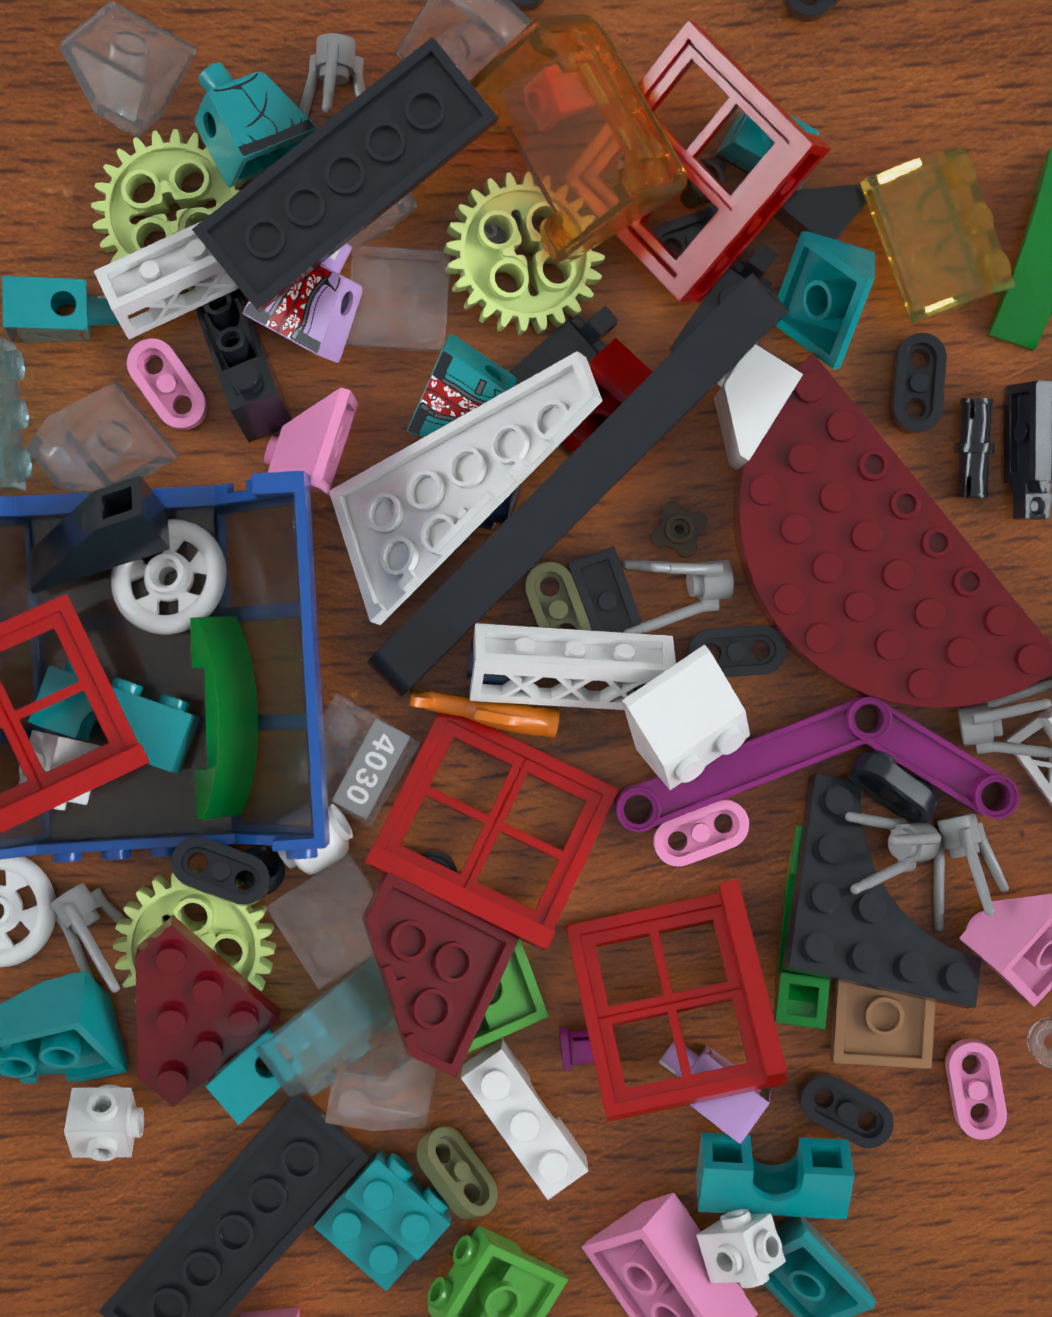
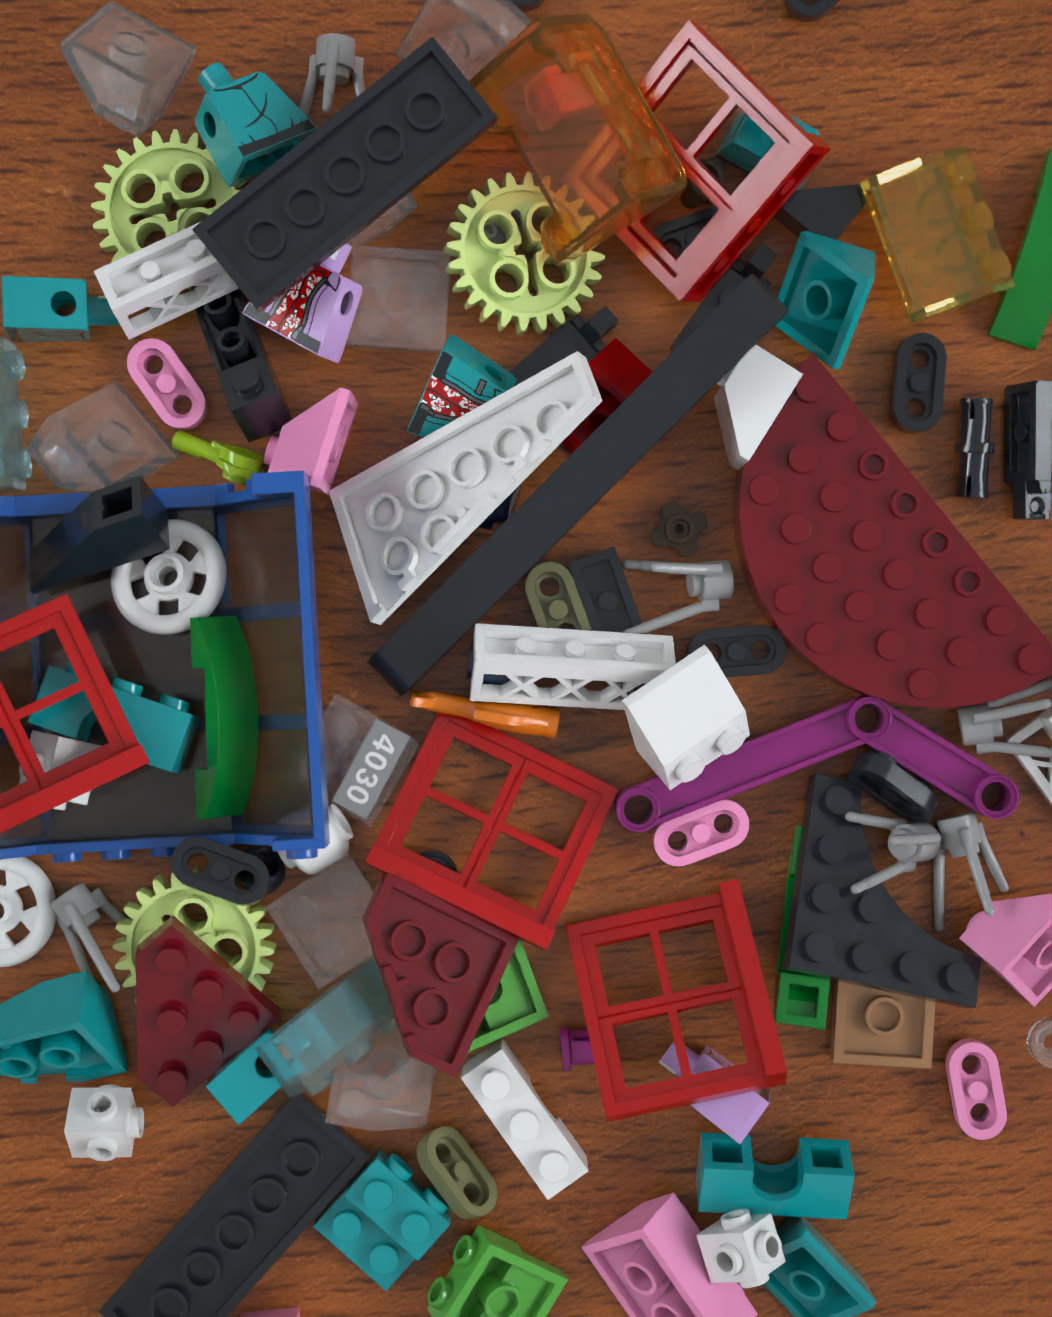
(234, 460): none -> lime plate
(843, 1109): black plate -> none

